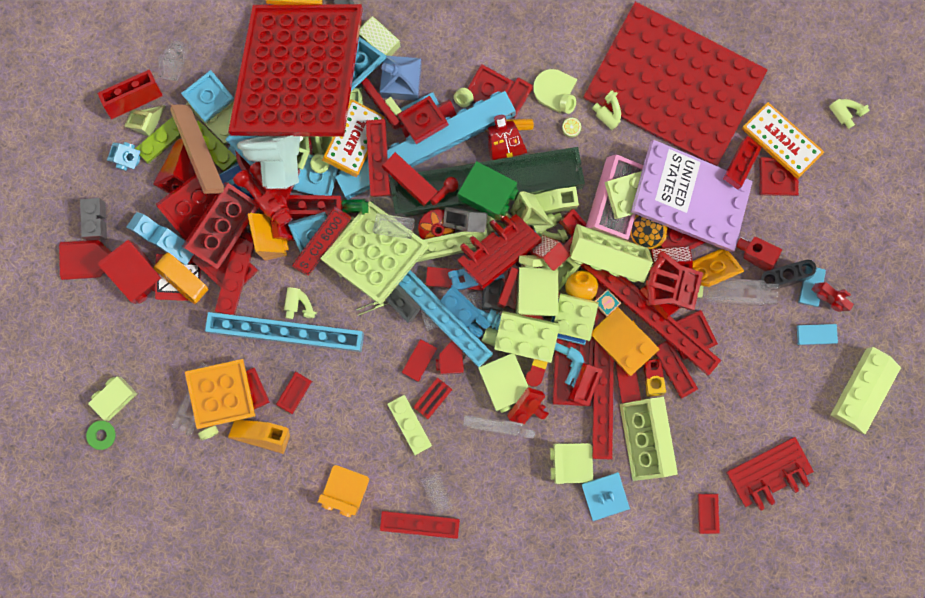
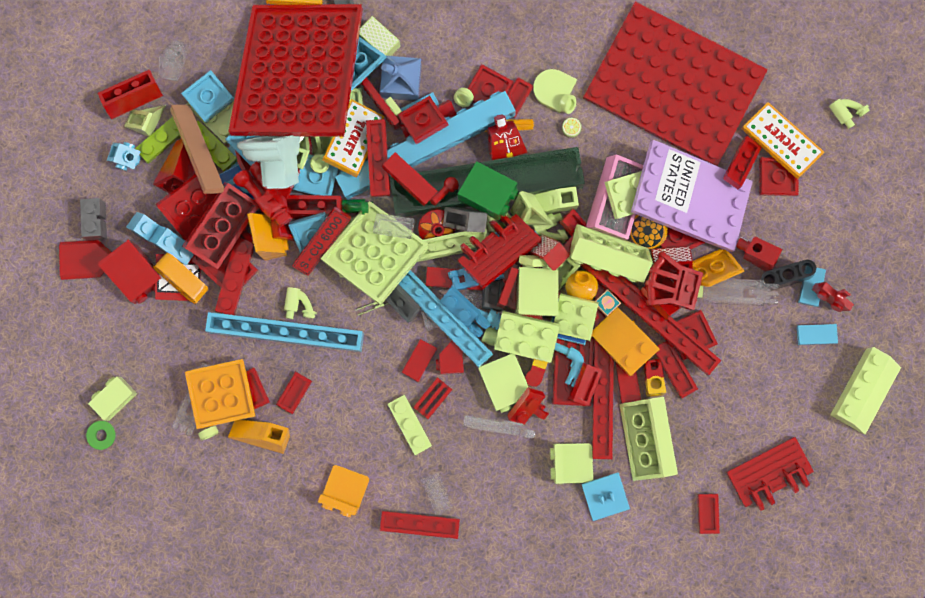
(610, 119): yellowish green plant -> none

